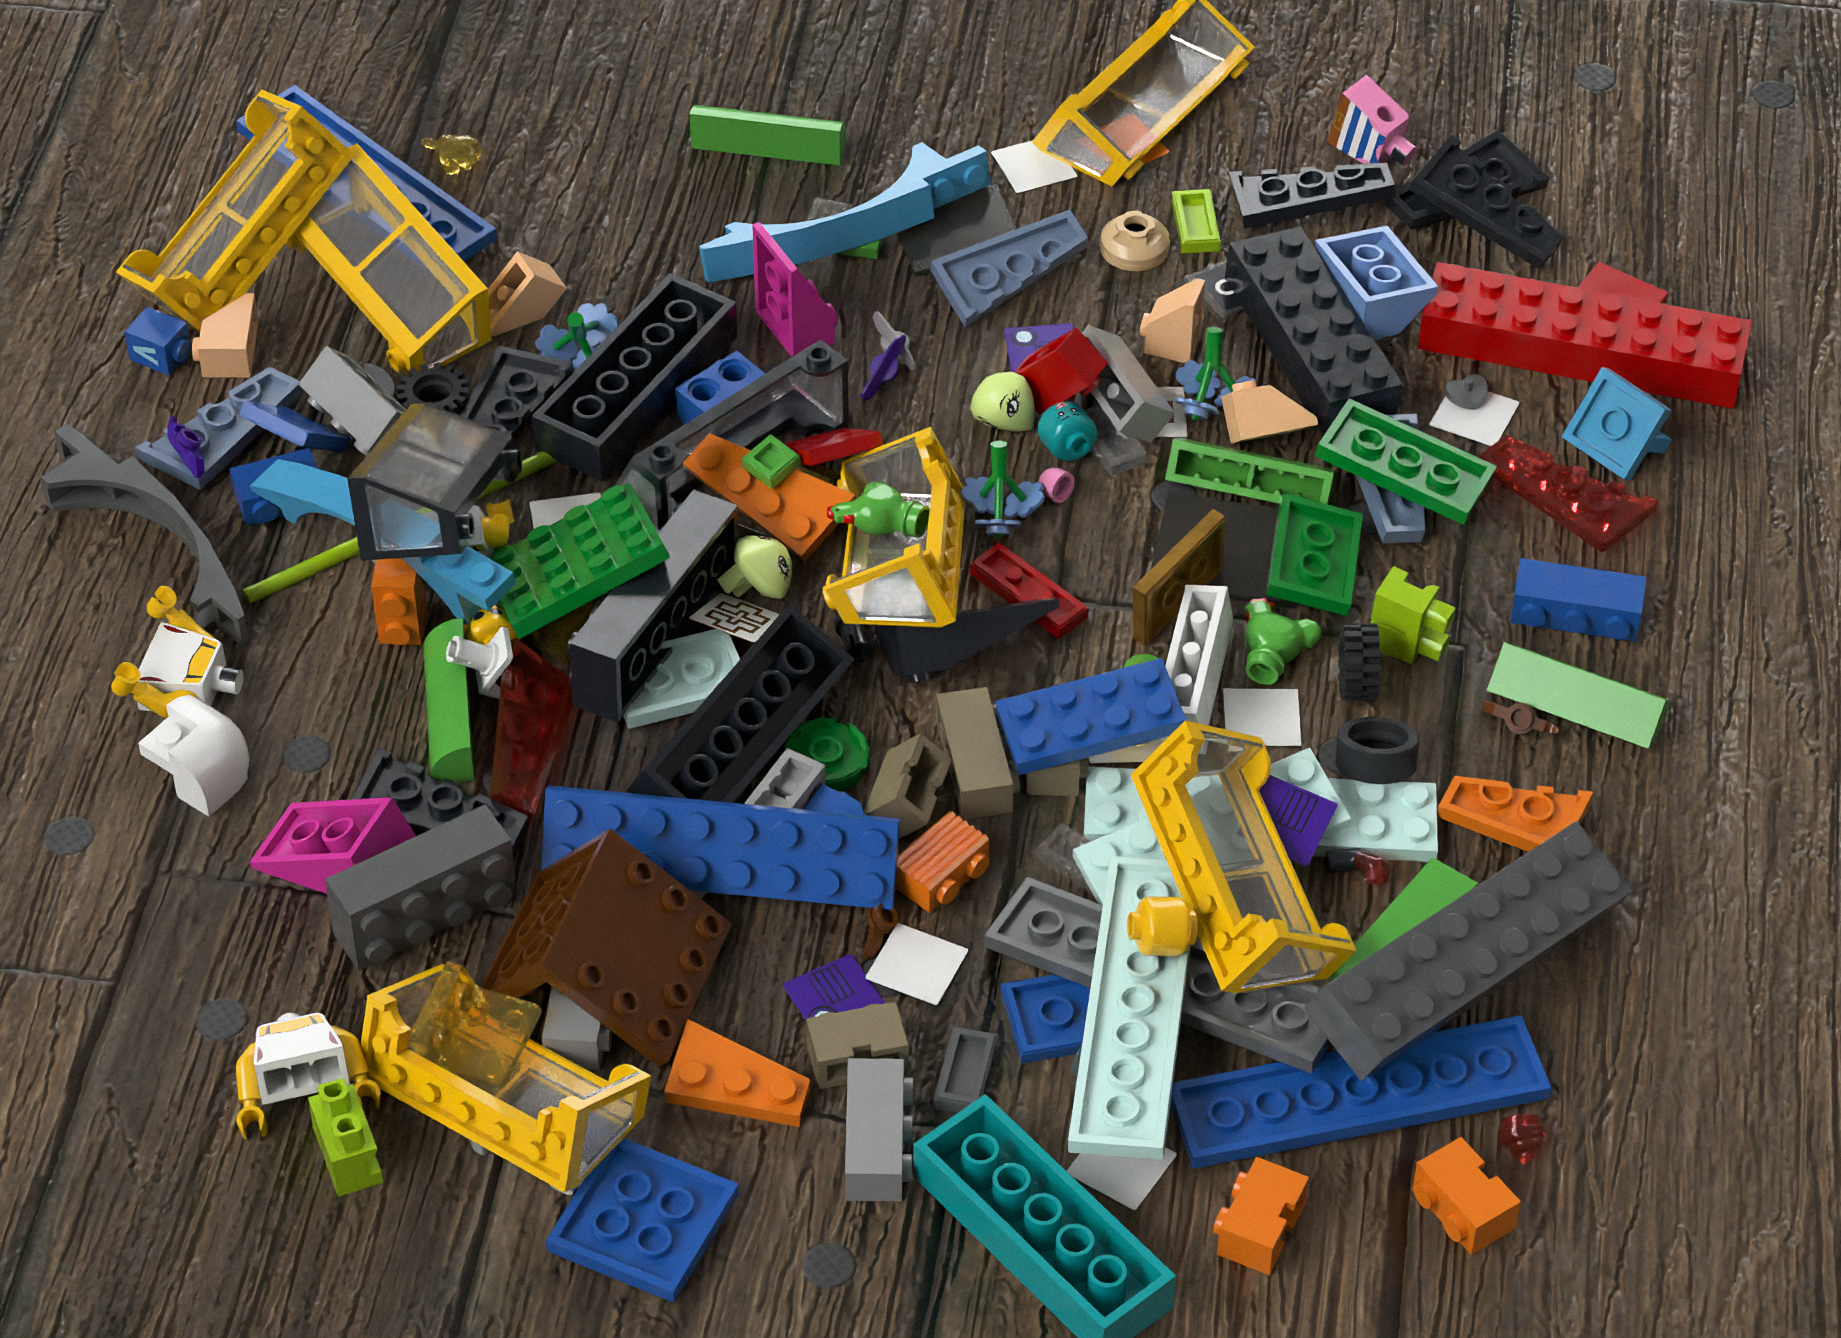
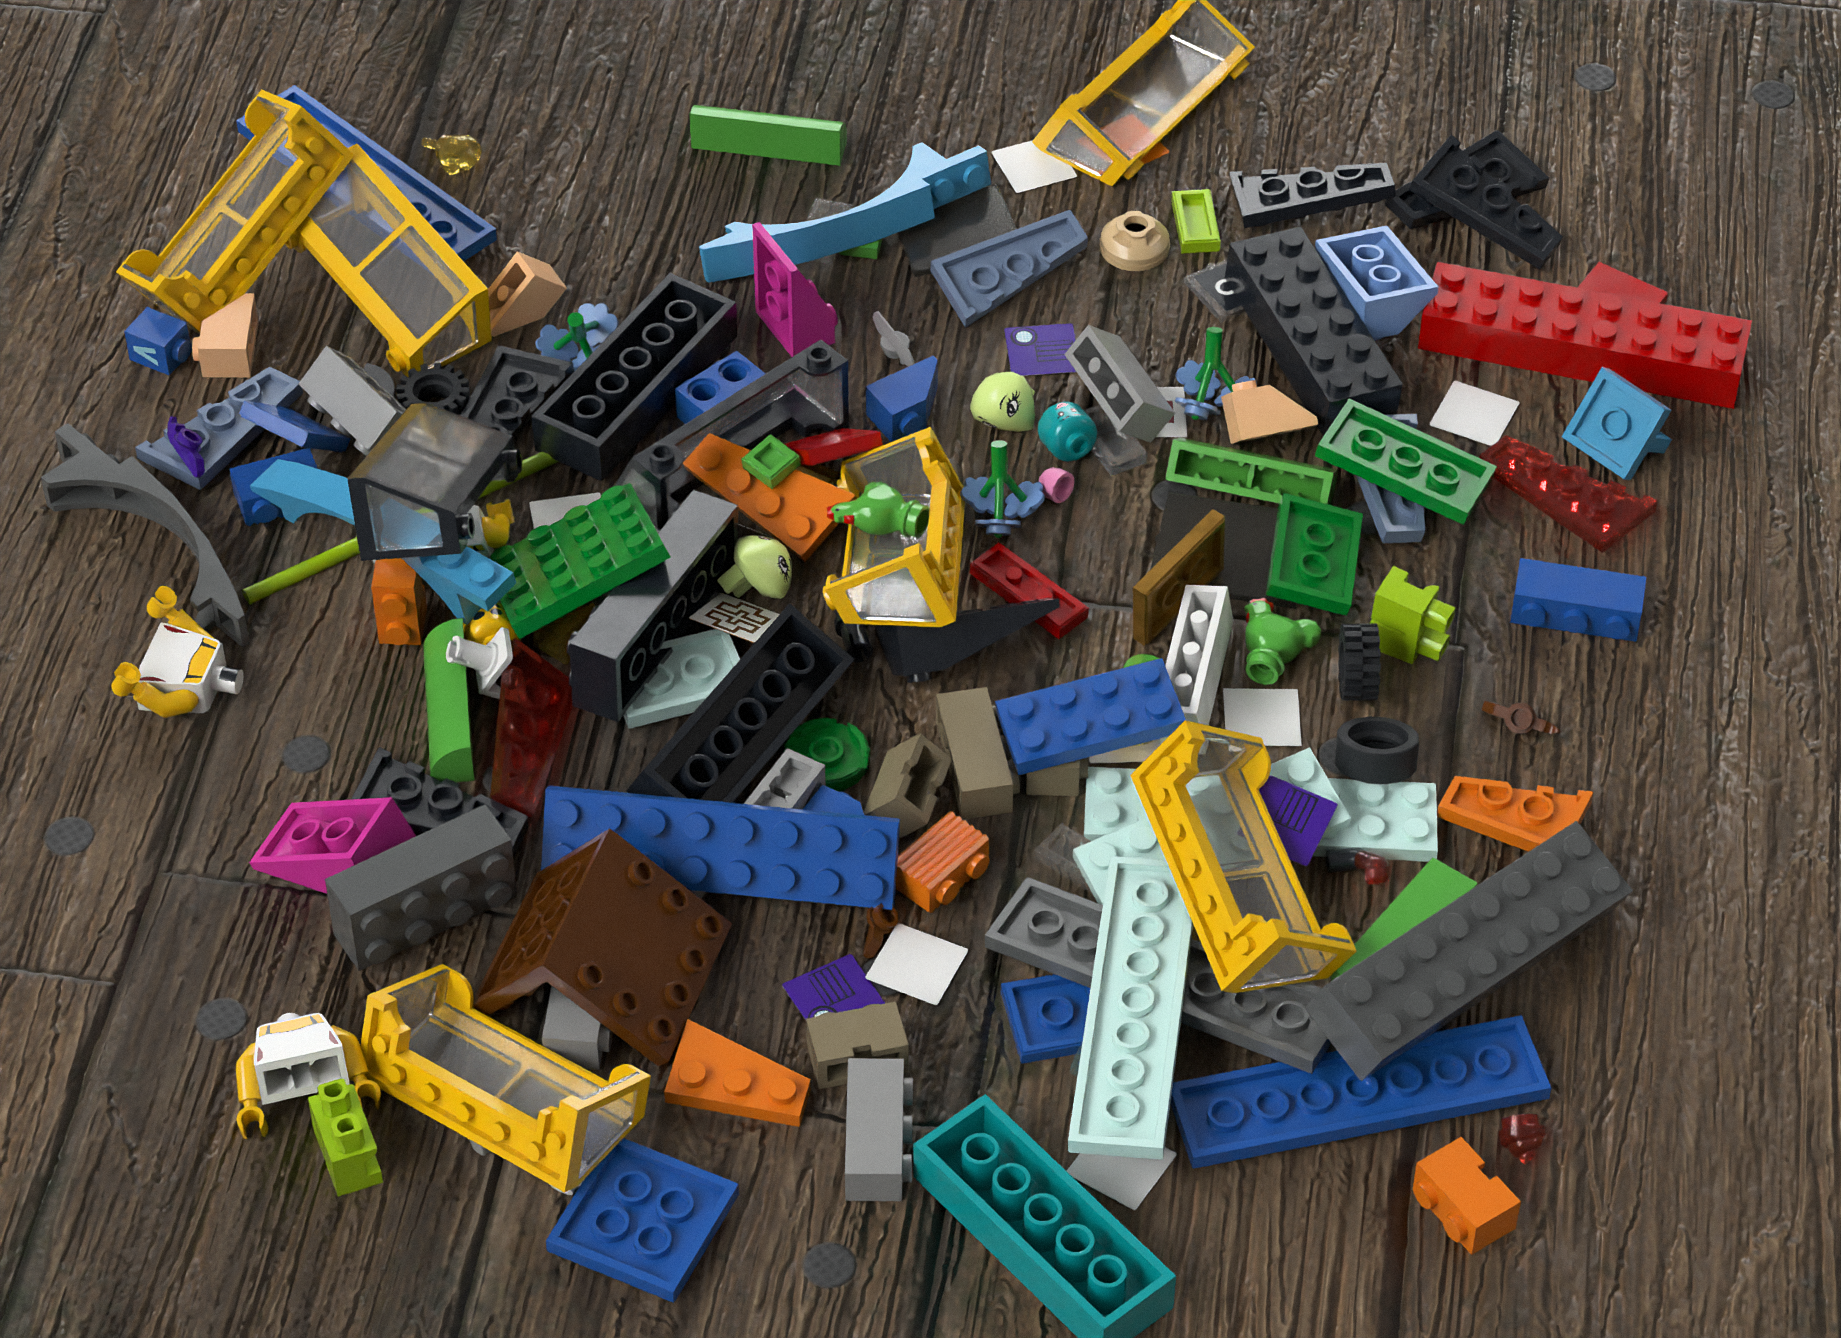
(200, 751): white brick -> none
(472, 1028): clear yellow bracket -> none
(884, 367): dark purple piece -> none
(903, 399): none -> blue slope
(965, 1069): dark grey tile -> none
(1062, 370): red brick -> none
(1162, 926): yellow head -> none
(1175, 323): light nougat slope -> none
(1263, 1207): orange brick -> none
(1371, 125): torso -> none
(1467, 393): dark grey piece -> none
(1578, 695): brick -> none

